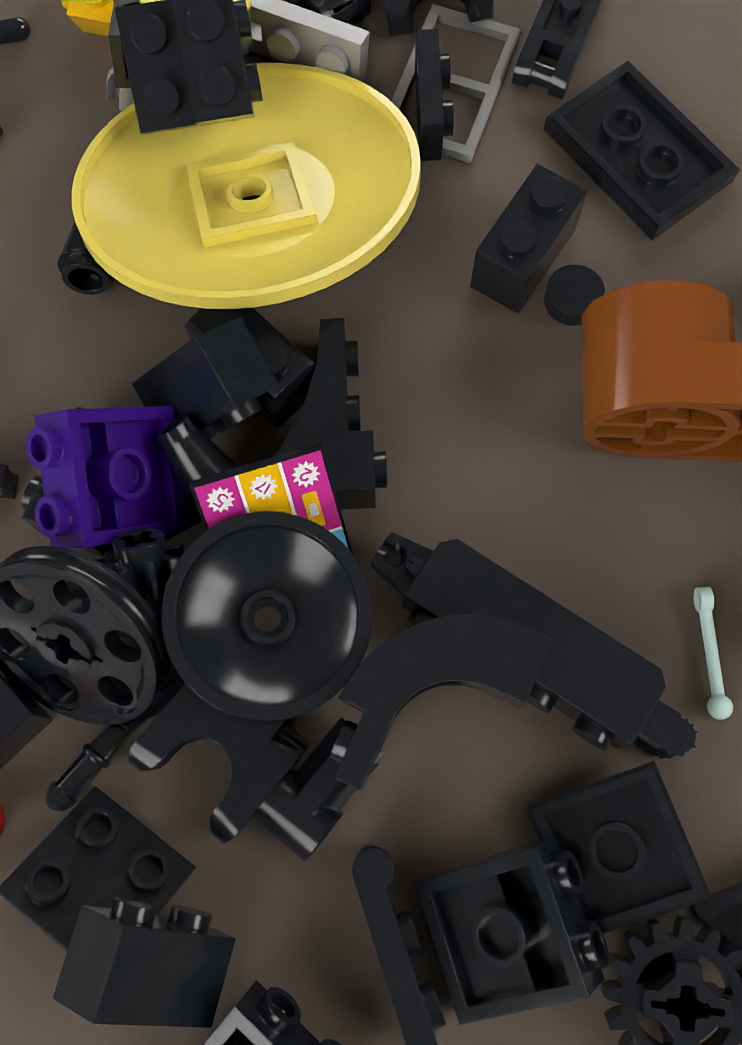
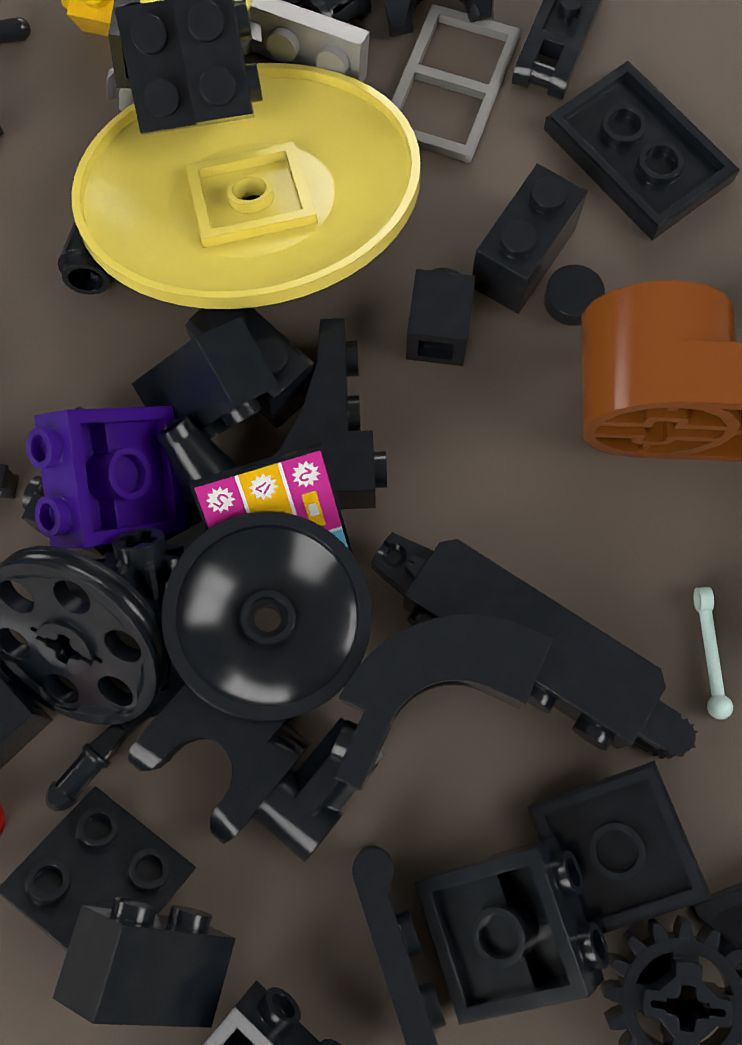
(432, 76): black plate -> none
(440, 316): none -> black brick

